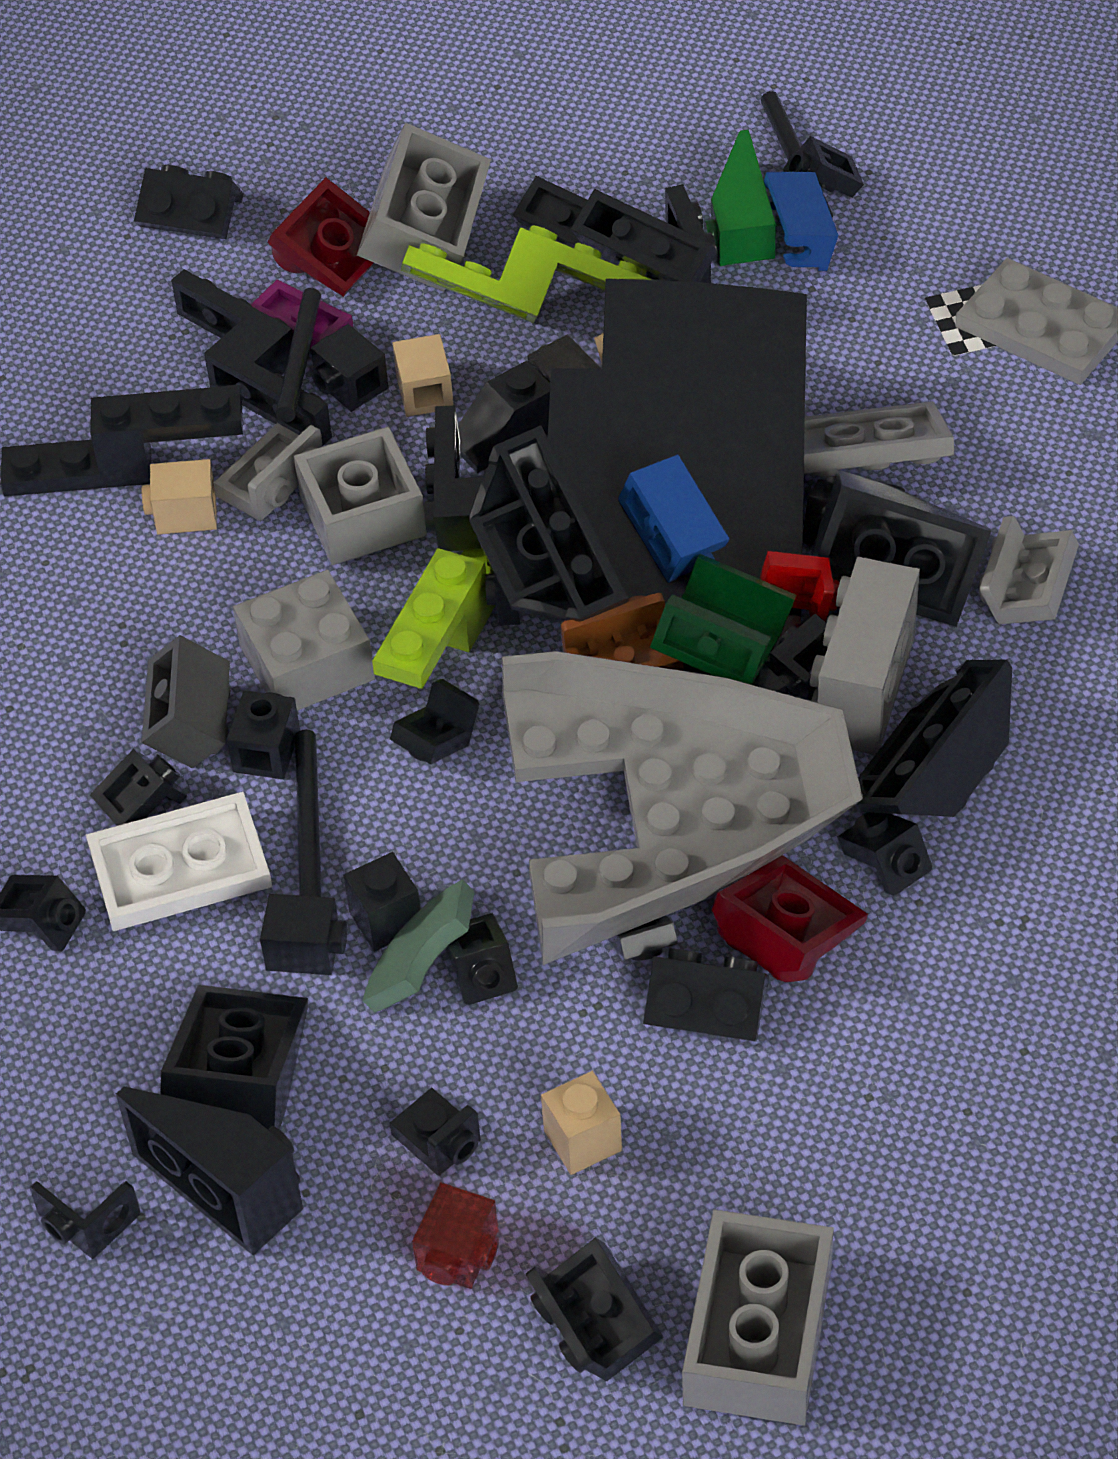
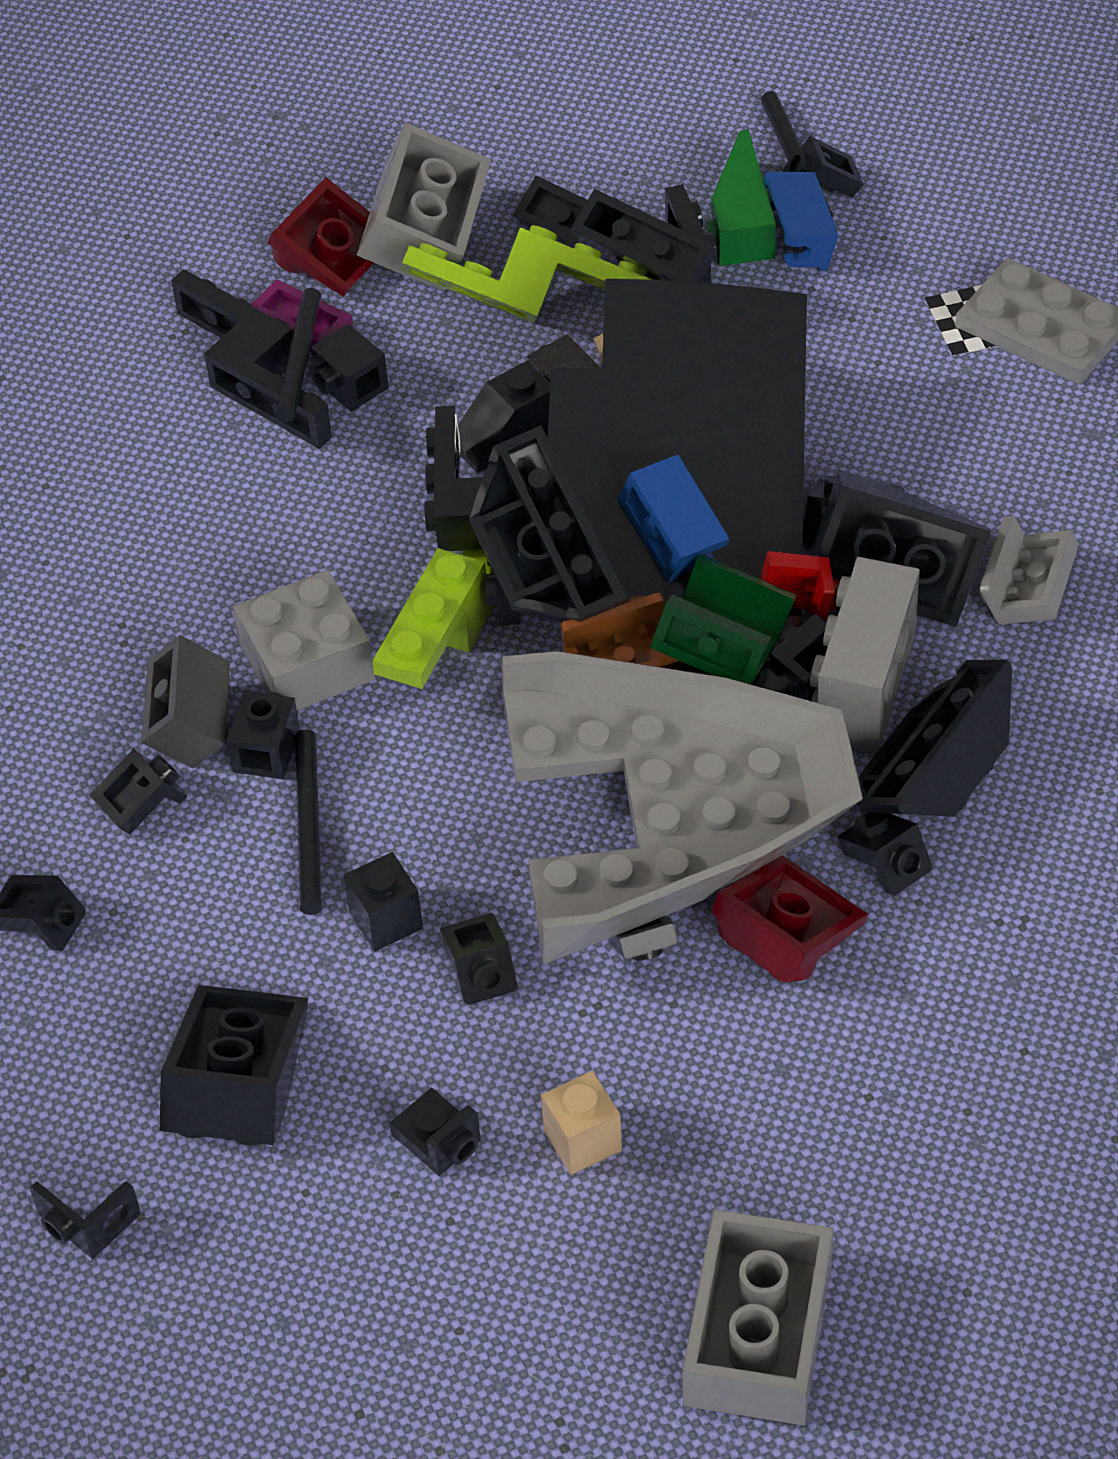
(121, 440): black bracket -> none
(178, 861): white plate -> none
(181, 496): tan brick -> none
(186, 202): black bracket -> none
(217, 1162): black slope -> none
(266, 472): light grey bracket -> none
(302, 934): black brick -> none
(360, 495): light grey brick -> none
(418, 945): sand green tile -> none
(422, 374): tan brick -> none
(440, 726): black bracket -> none
(456, 1237): clear red brick -> none
(594, 1311): black bracket -> none
(705, 996): black bracket -> none
(875, 438): light grey plate -> none

